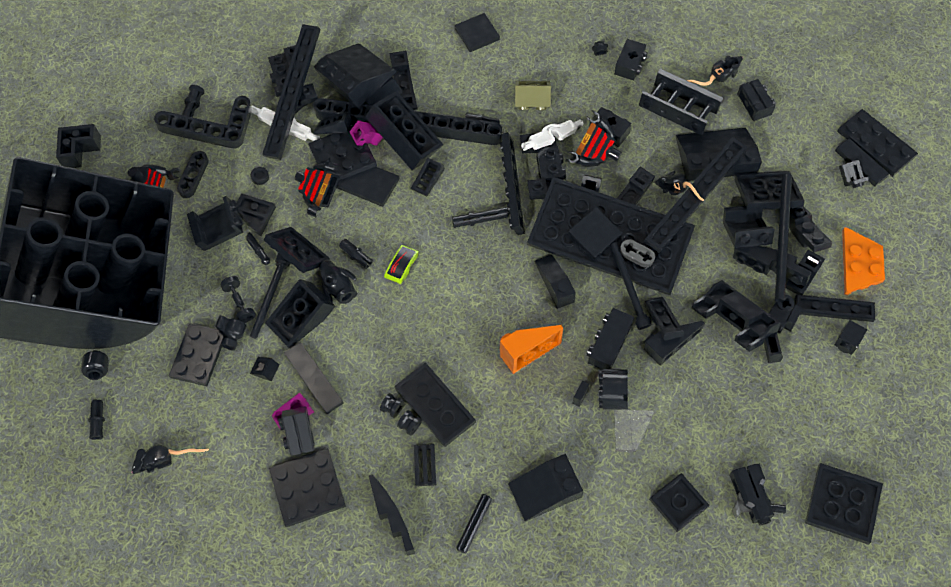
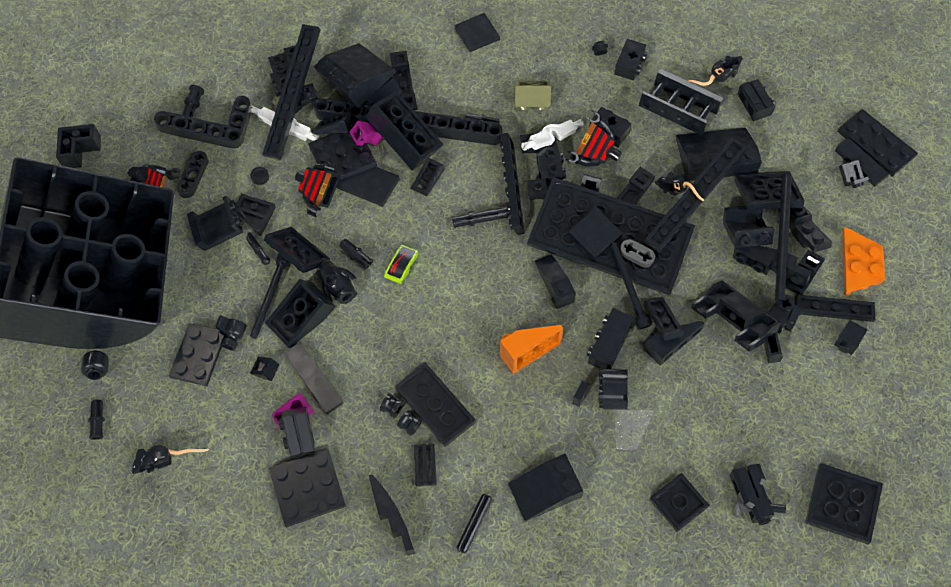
(230, 284): black wheel -> none

